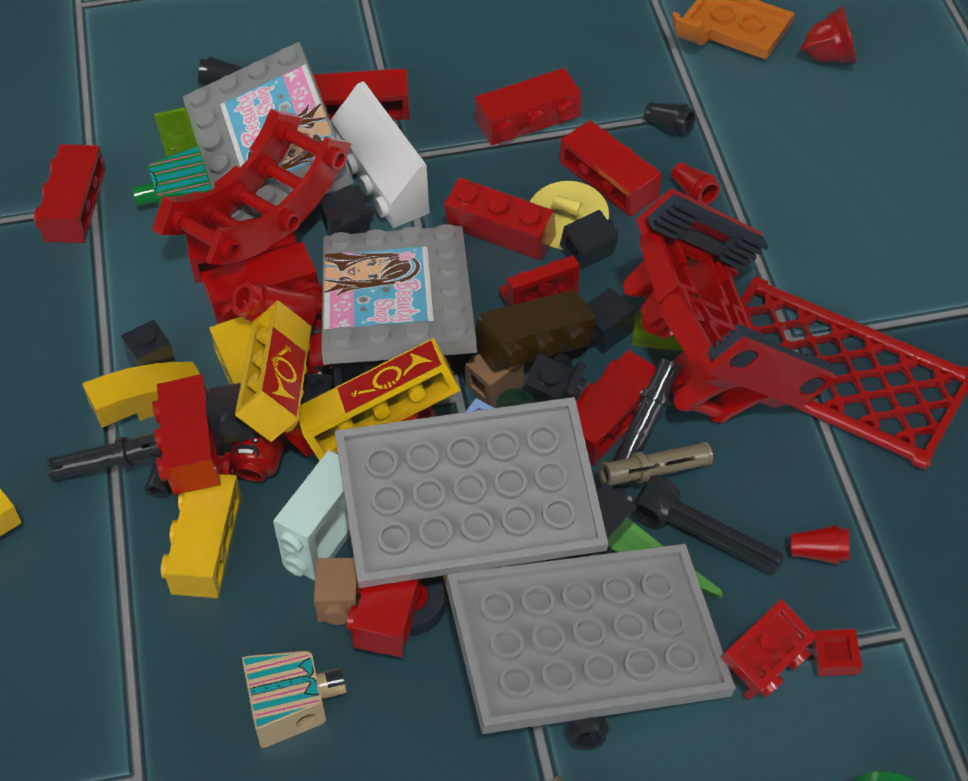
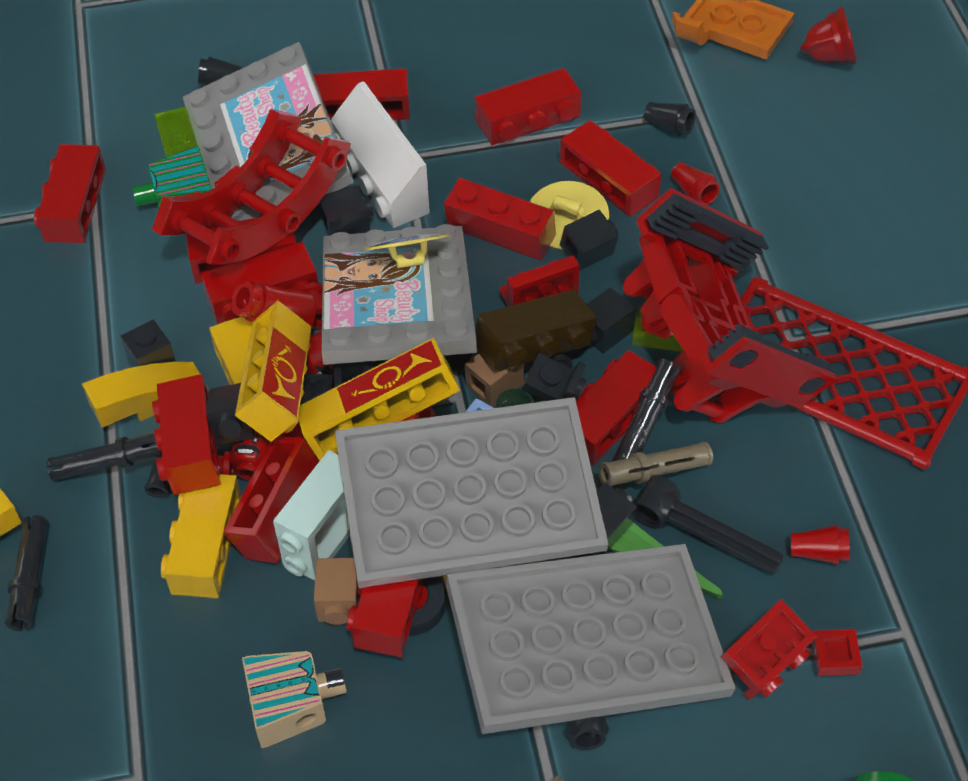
(25, 584): none -> black pin
(274, 482): none -> red brick
(418, 258): none -> light yellow shield

